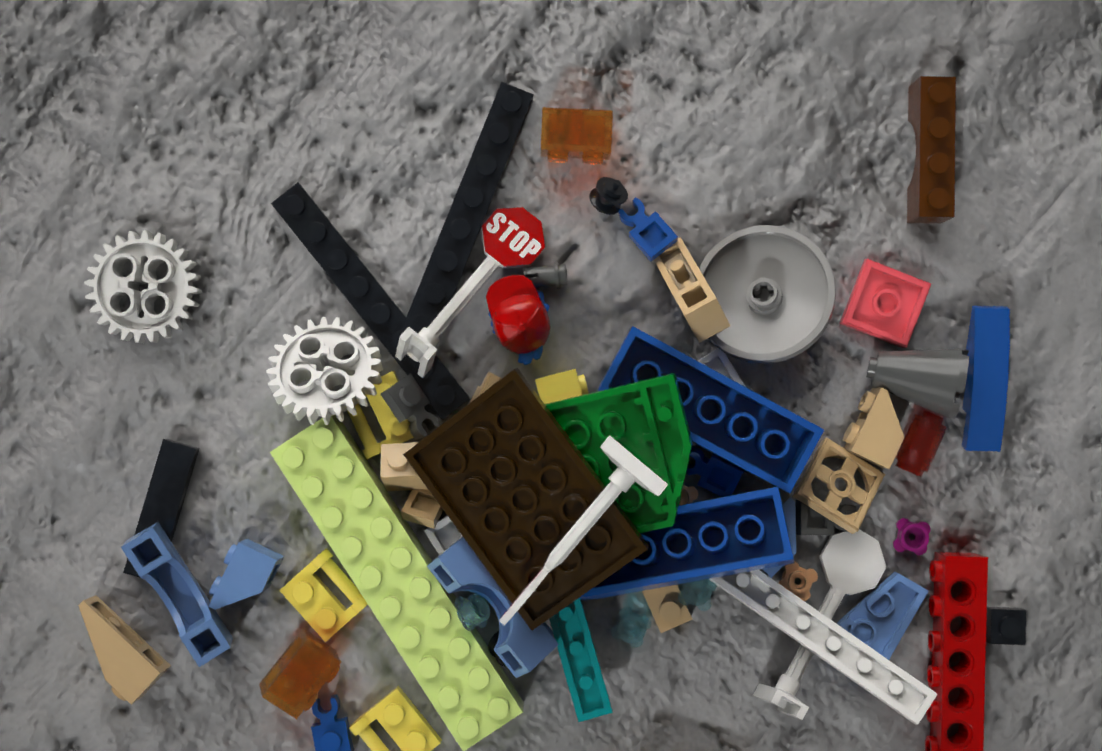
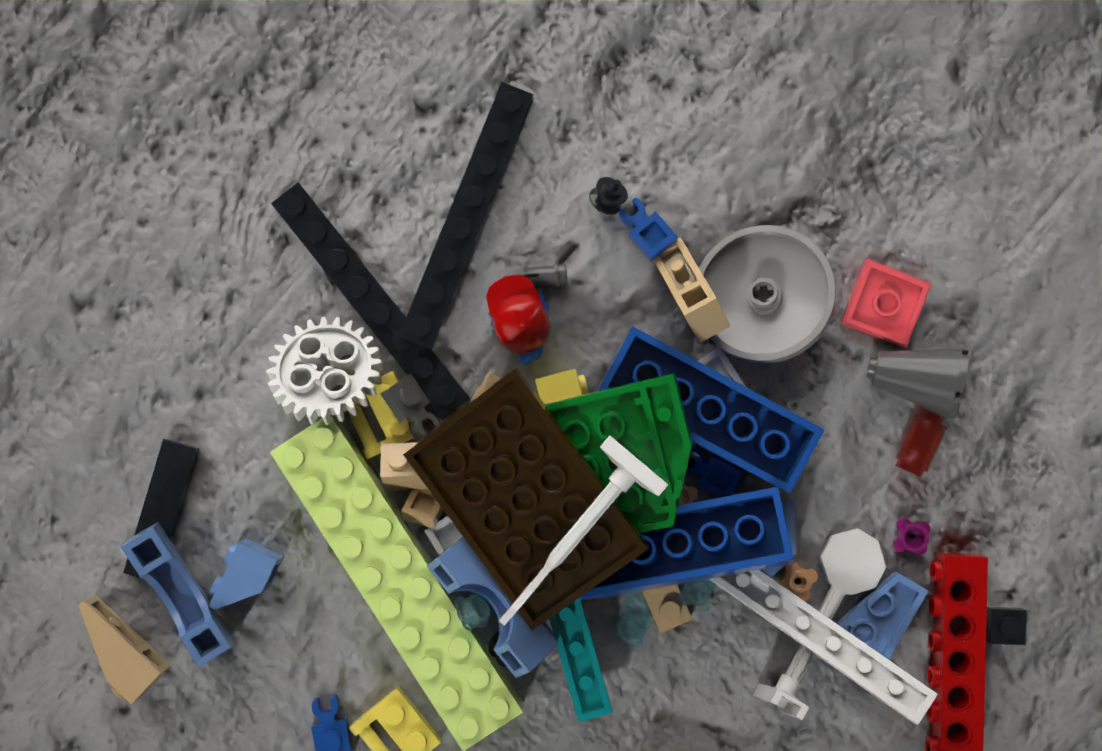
(111, 286): white gear -> none
(300, 674): clear orange brick -> none
(317, 602): light yellow plate -> none
(509, 241): white piece -> none
(576, 135): clear orange brick -> none
(813, 523): dark grey plate -> none
(871, 476): tan piece -> none
(877, 430): tan slope -> none
(934, 123): reddish brown arch -> none
(986, 378): blue slope -> none

